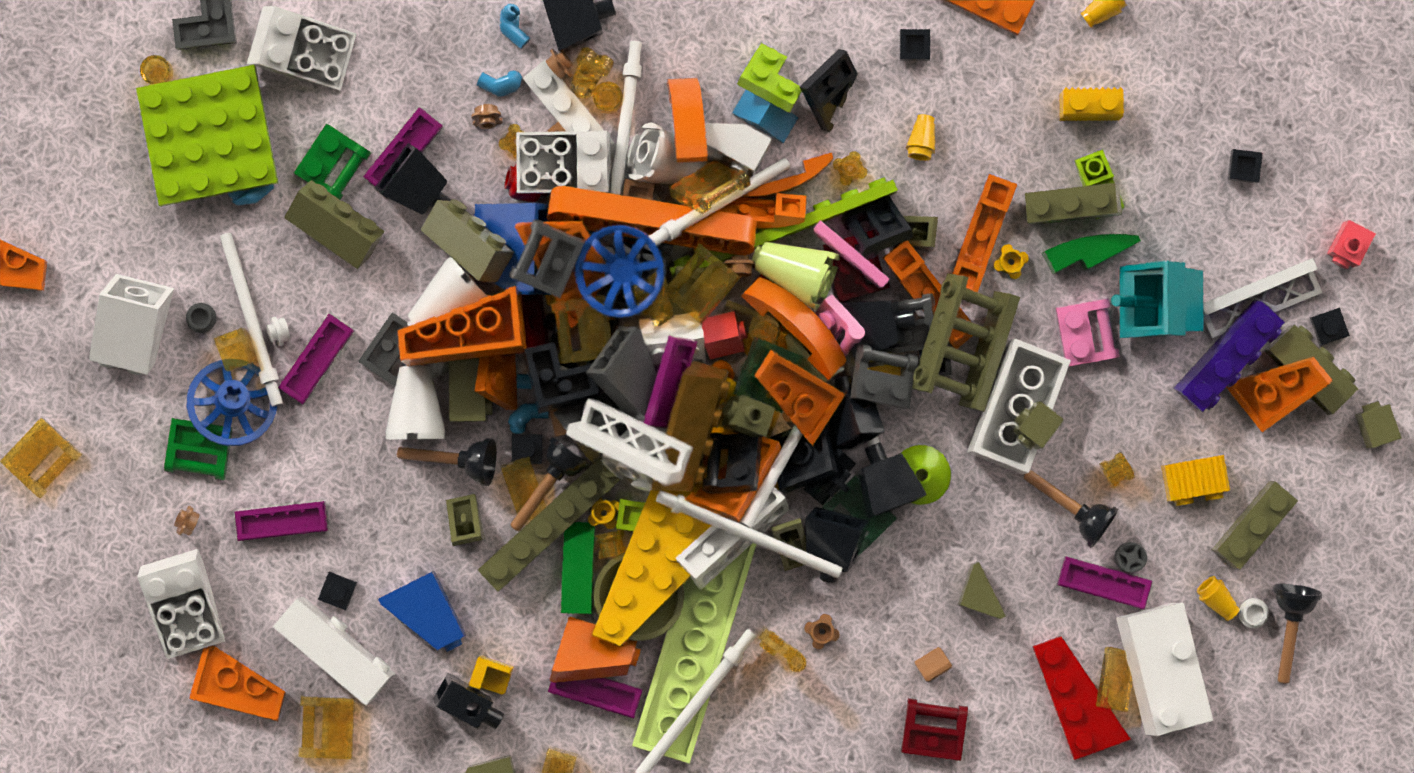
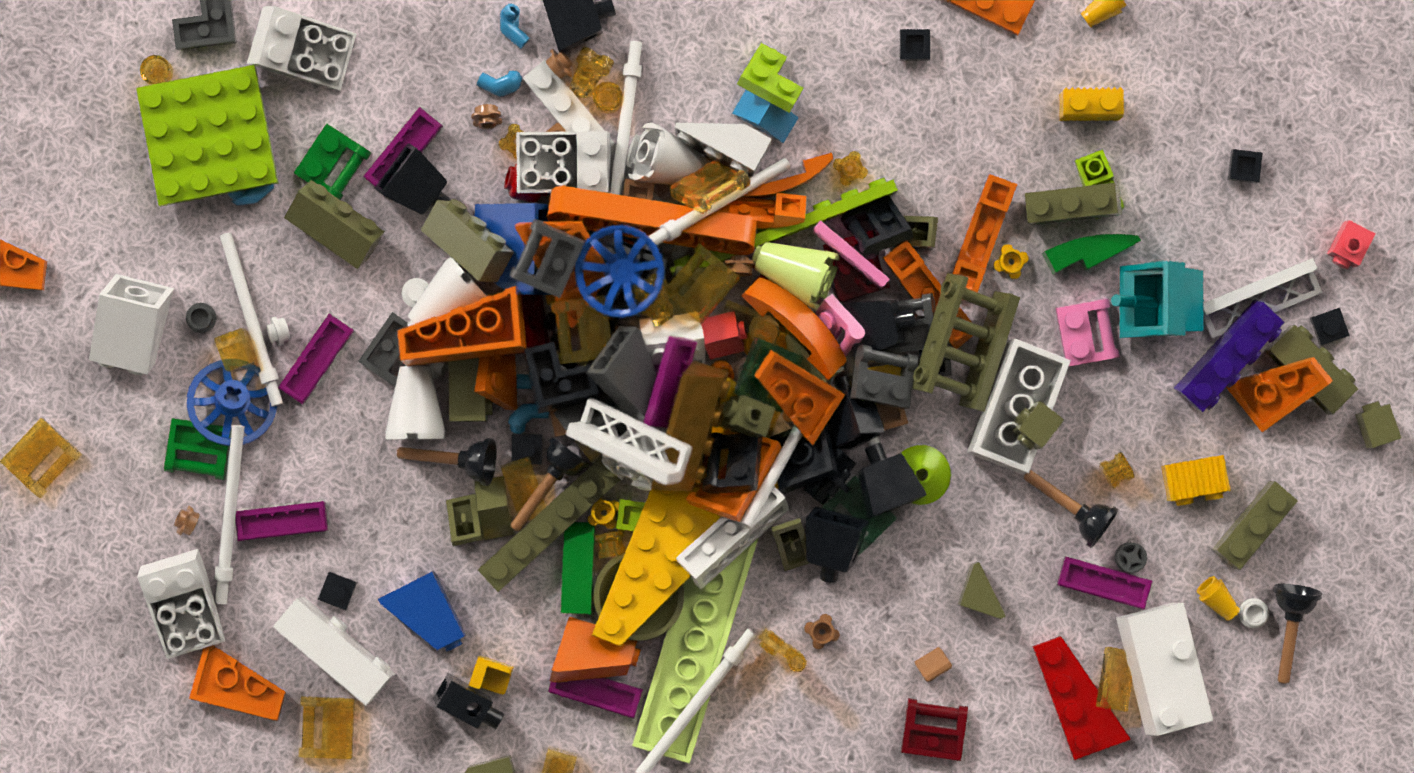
(224, 571): none -> white bar
(413, 290): none -> white plate
(494, 509): none -> olive slope
(679, 504): white bar -> none
(688, 120): orange slope -> none
(829, 87): black wing -> none
(891, 416): none -> medium nougat plate
(922, 138): yellow cone -> none

